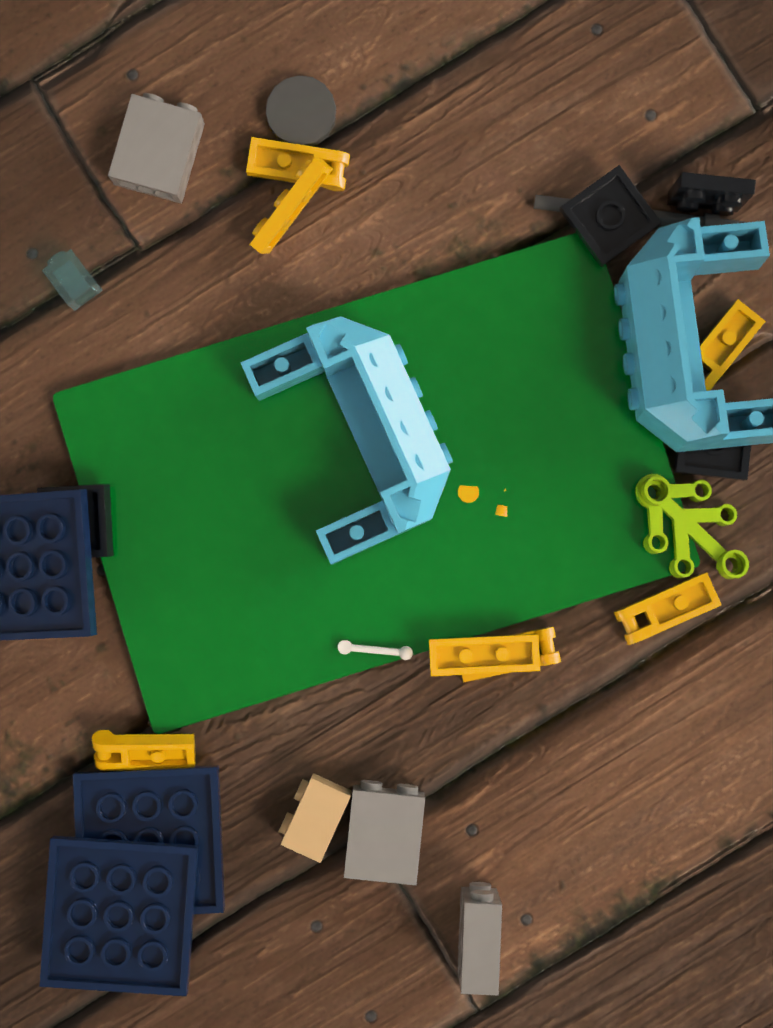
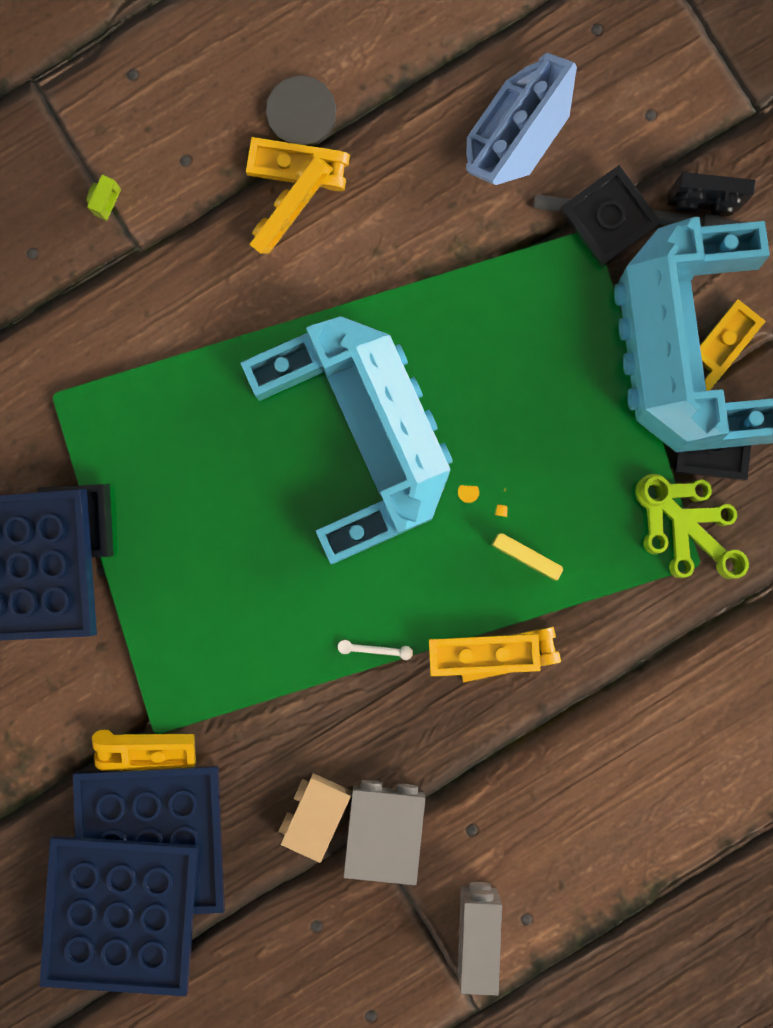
(71, 279): clear light blue brick -> none
(103, 197): none -> lime plate
(157, 147): light grey brick -> none
(521, 121): none -> light blue wedge
(527, 556): none -> light yellow tile
(668, 608): yellow plate -> none

